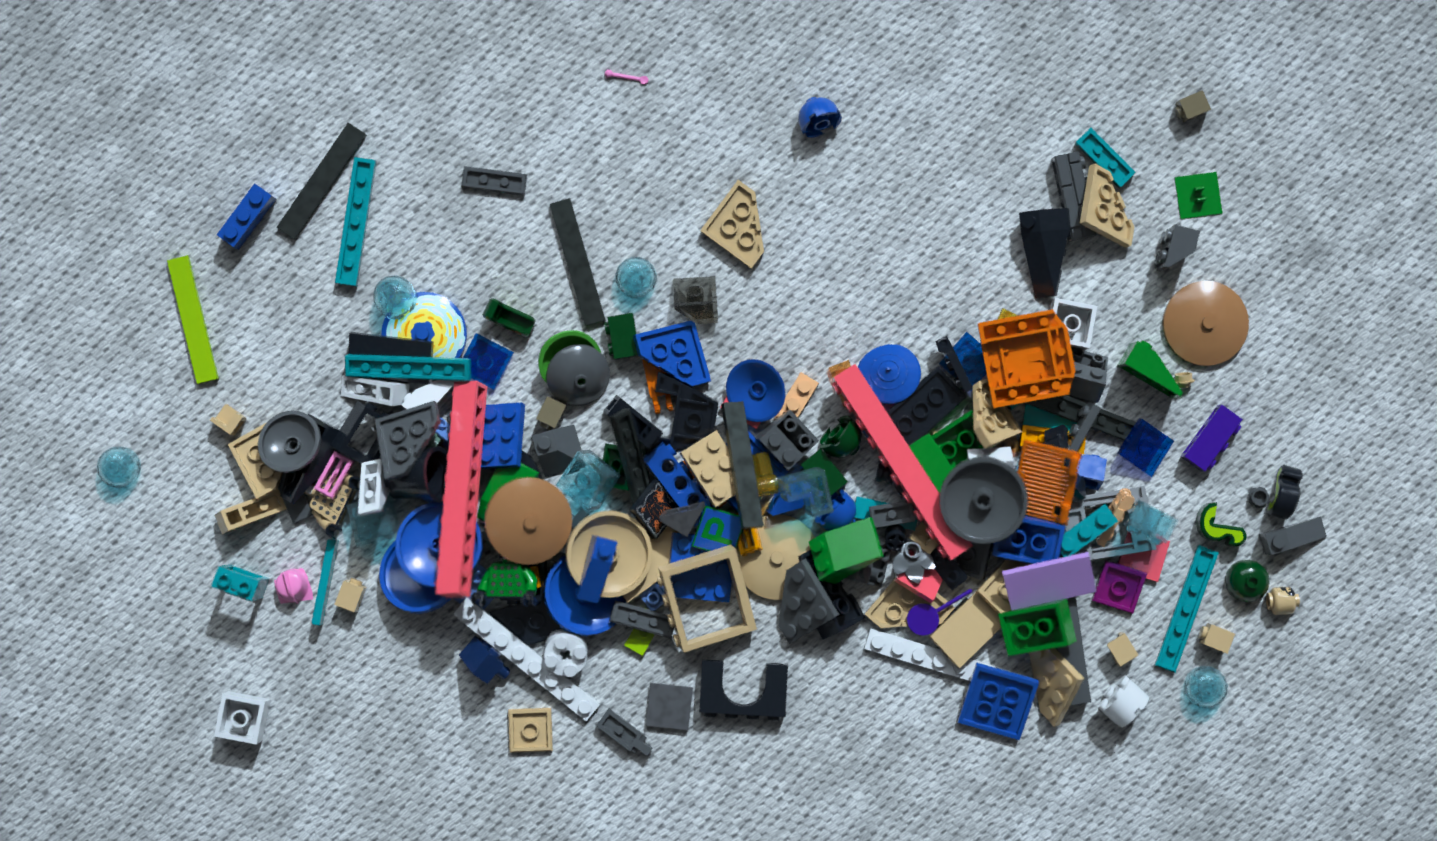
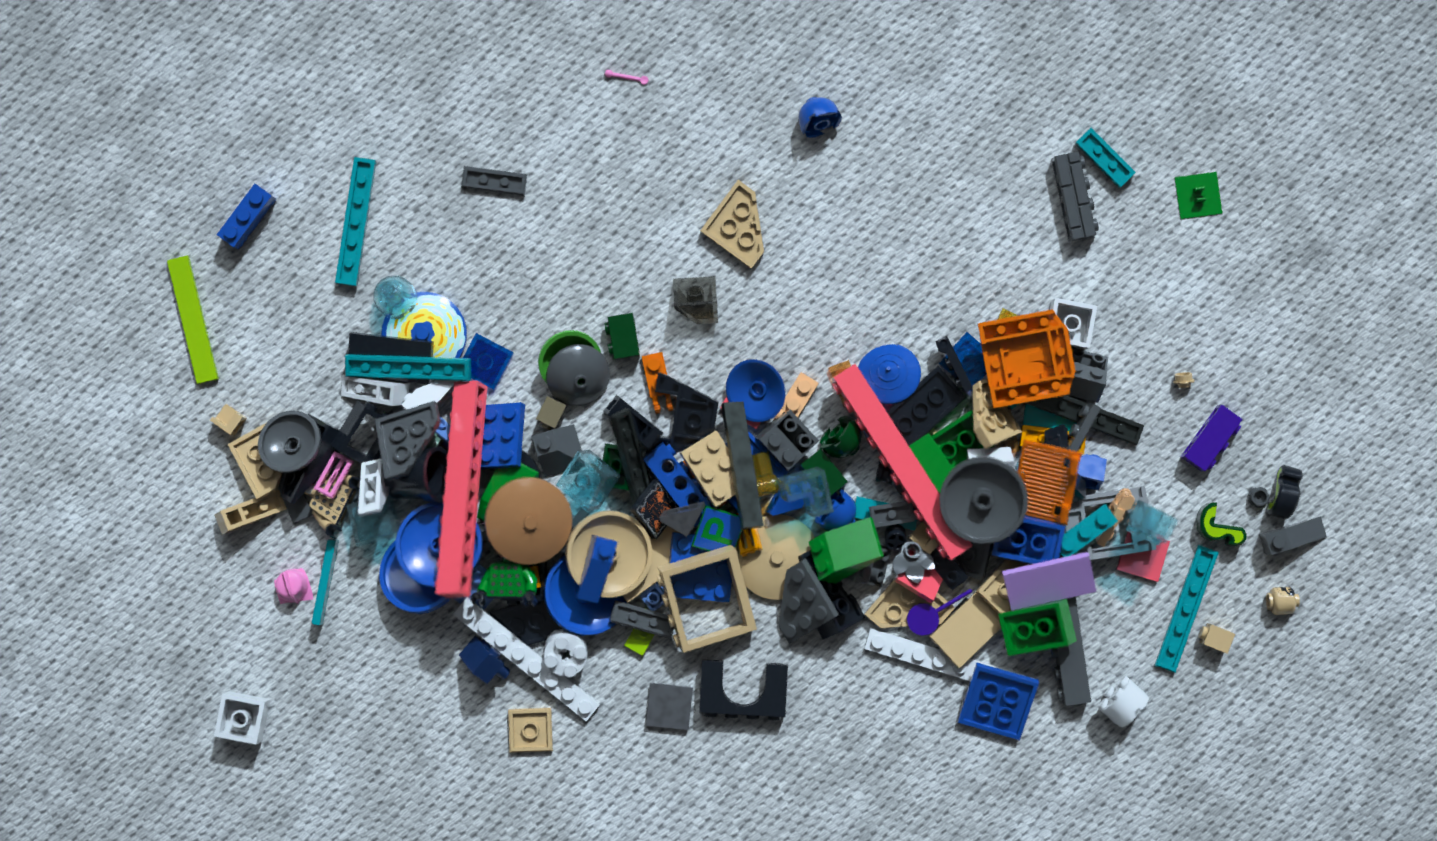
(118, 467): clear light blue cylinder -> none
(246, 583): teal window -> none
(321, 180): pearl dark grey tile -> none
(350, 595): tan brick -> none
(508, 317): dark green animal -> none
(577, 262): pearl dark grey tile -> none
(623, 732): dark grey hinge -> none
(635, 277): clear light blue cylinder -> none
(675, 352): blue plate -> none
(1044, 242): black wedge -> none
(1057, 683): tan plate -> none
(1104, 208): tan plate -> none
(1119, 586): magenta tile -> none
(1122, 649): tan panel -> none
(1145, 447): clear blue tile -> none
(1147, 366): green slope -> none
(1177, 244): dark grey slope -> none
(1192, 106): dark tan brick -> none
(1205, 323): medium nougat dish -> none
(1205, 687): clear light blue cylinder -> none
(1247, 580): dark green cylinder -> none

